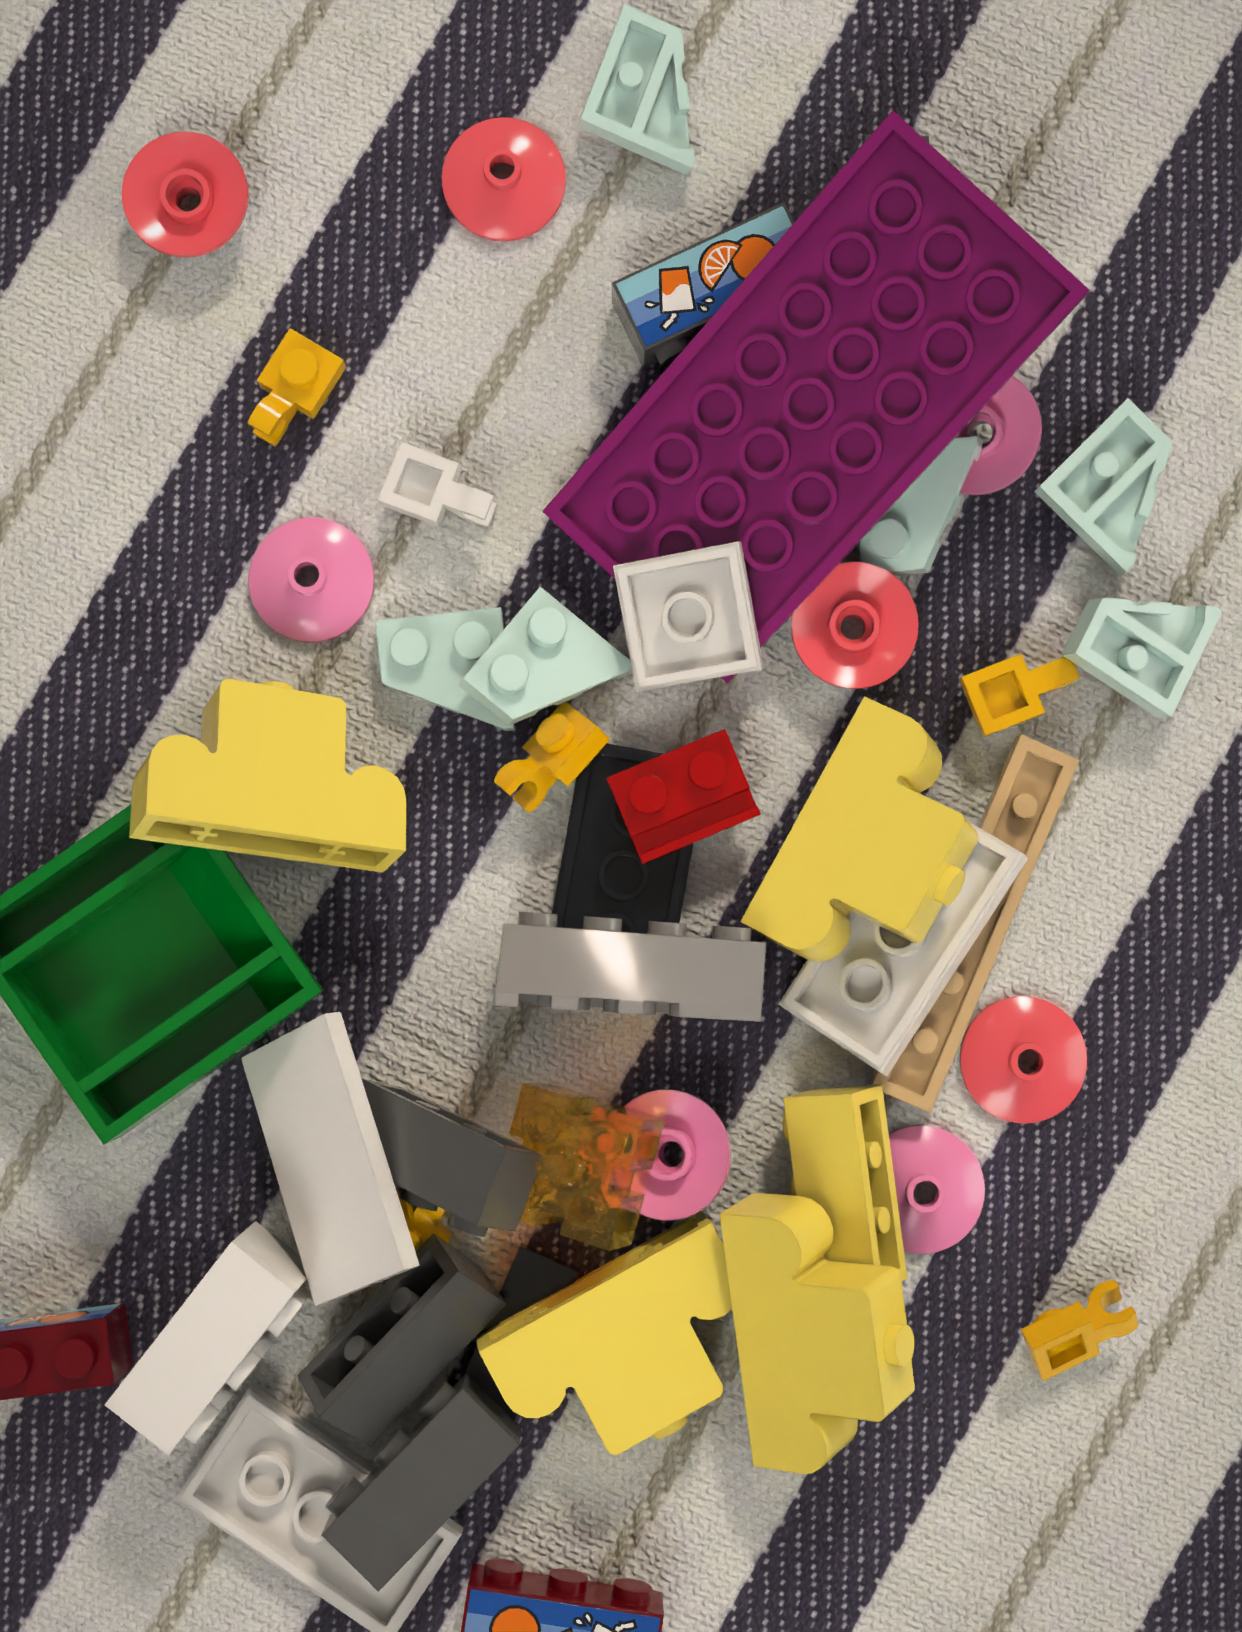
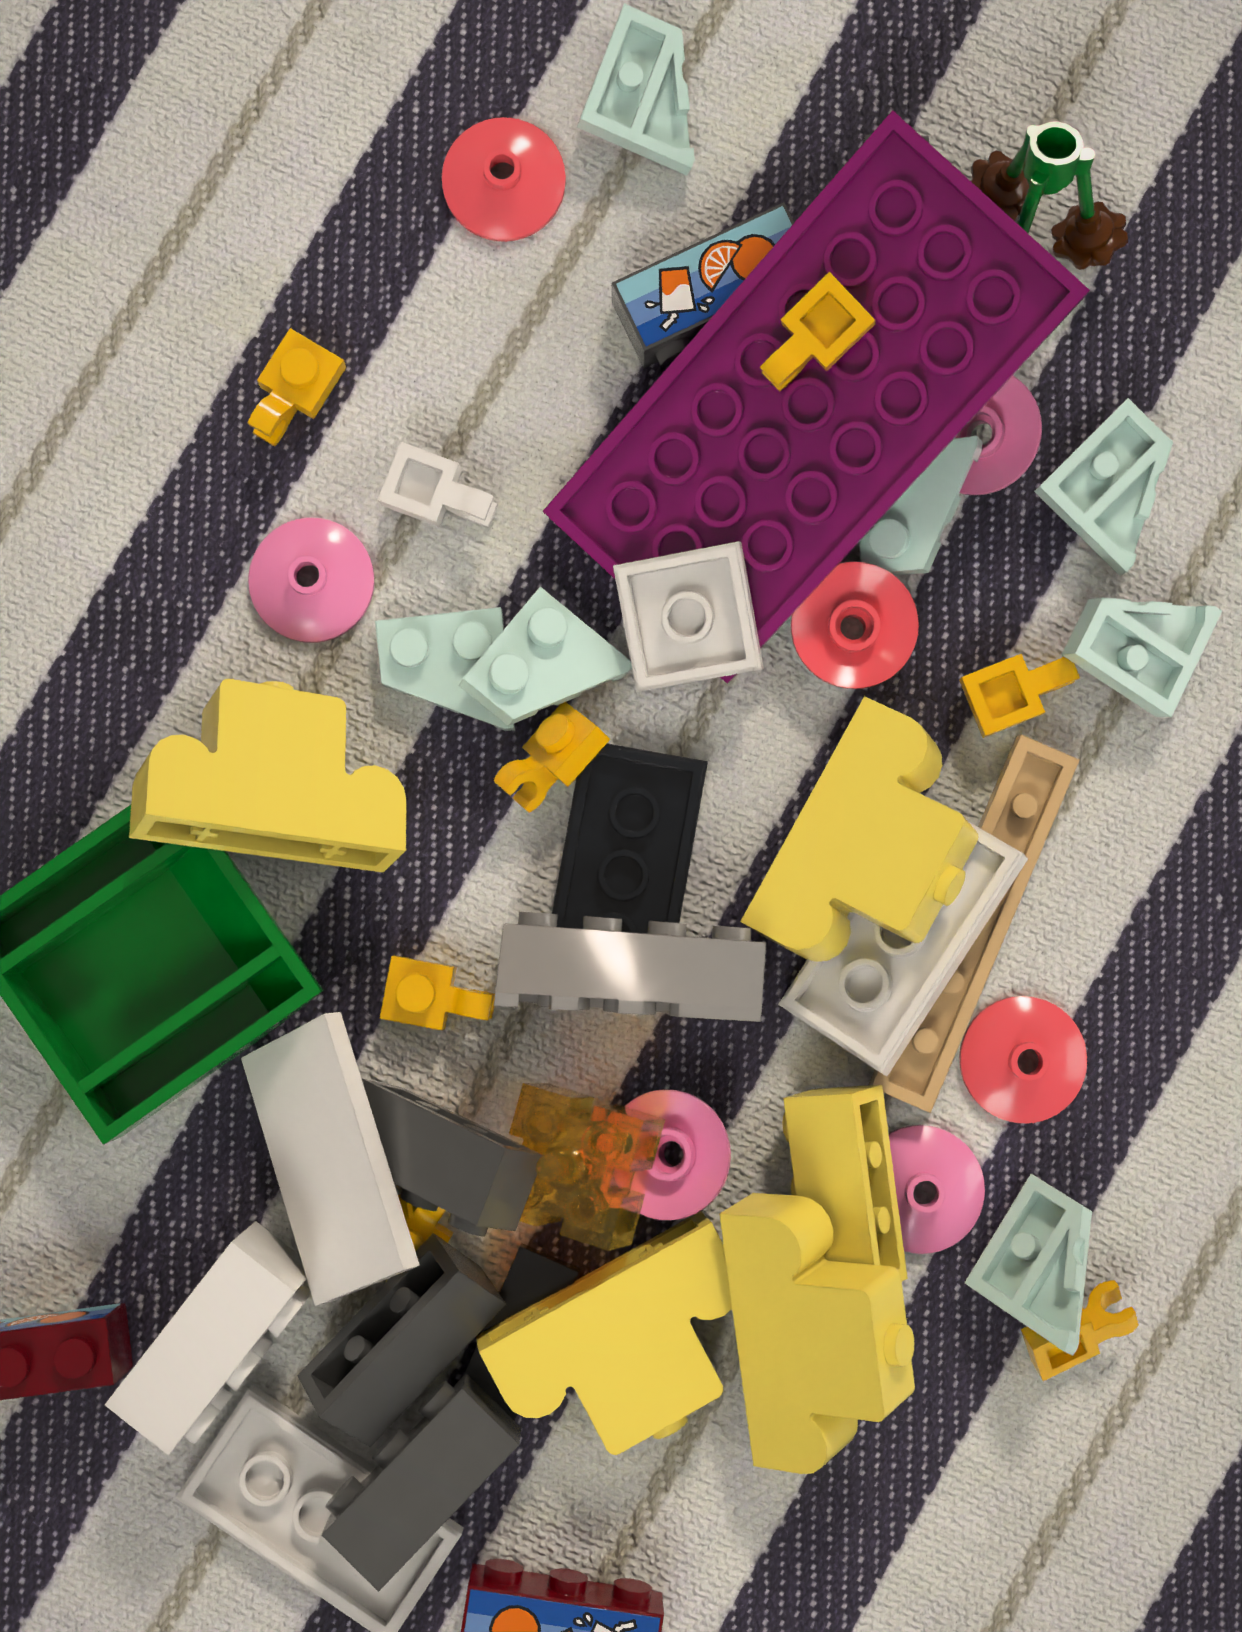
(170, 171): coral dish -> none
(425, 993): none -> yellow plate
(683, 796): red plate -> none
(821, 328): none -> yellow plate
(1039, 1263): none -> light aqua wing
(1046, 166): none -> plant

